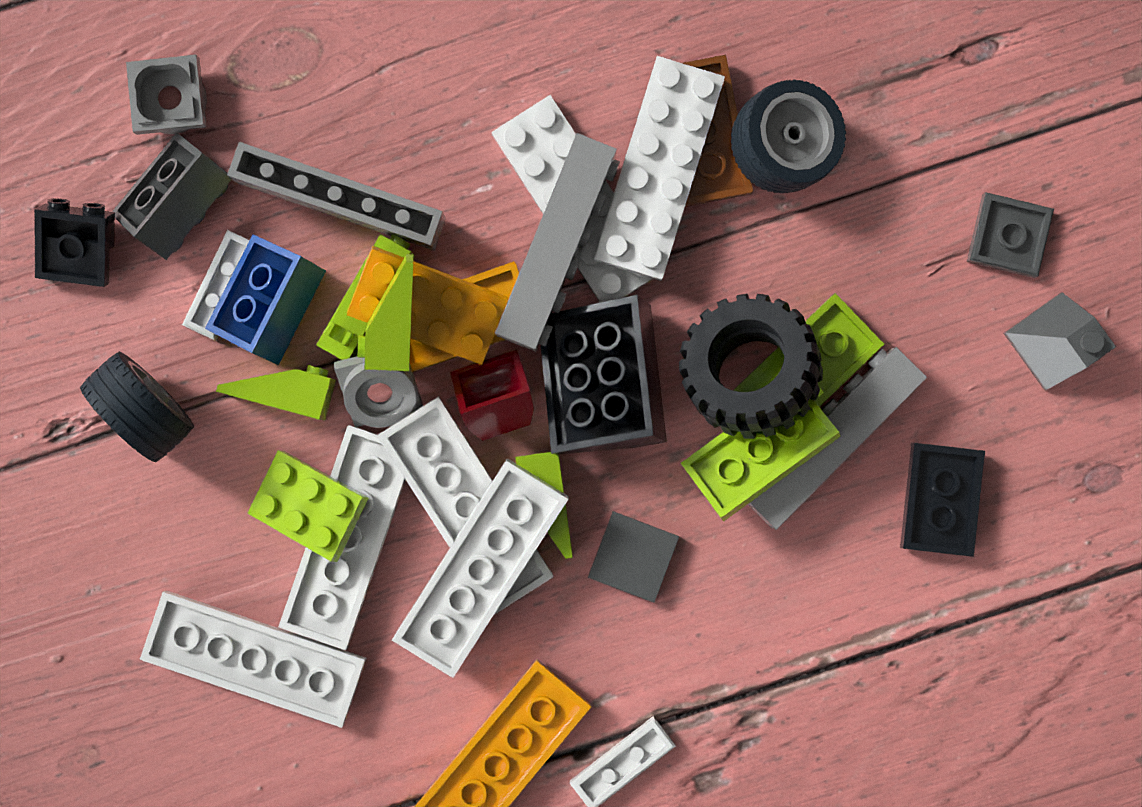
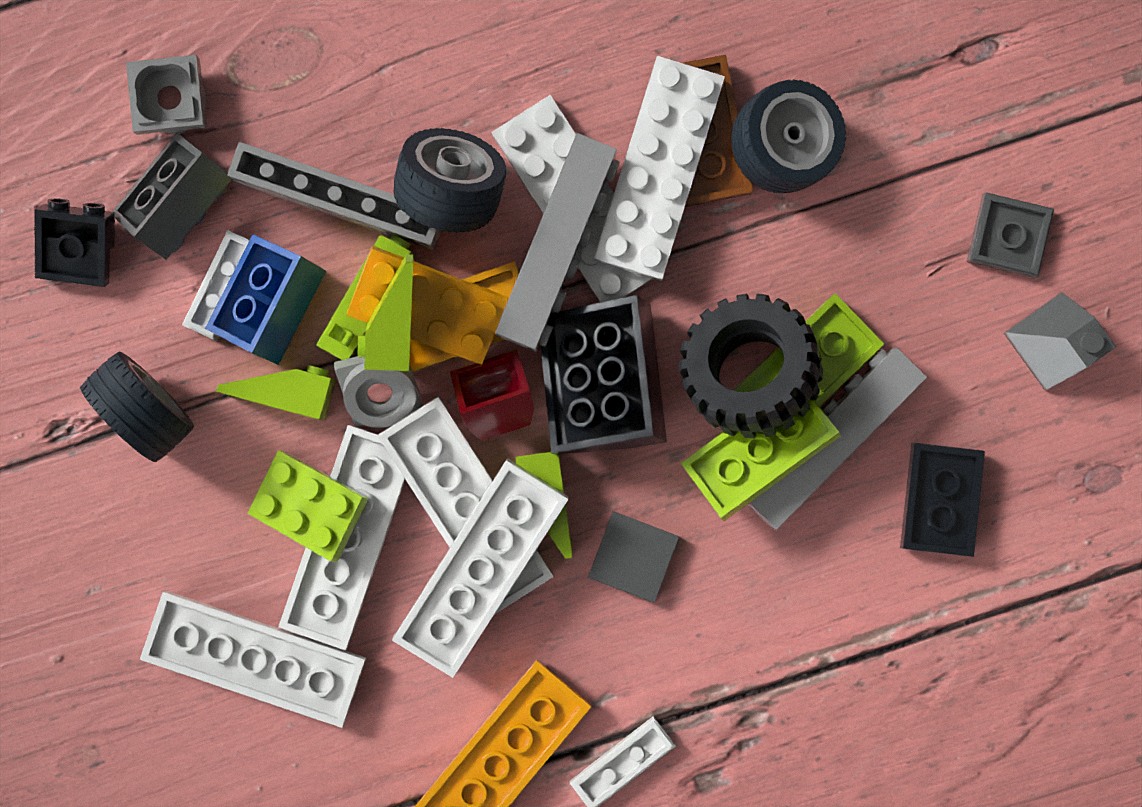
(449, 180): none -> black wheel

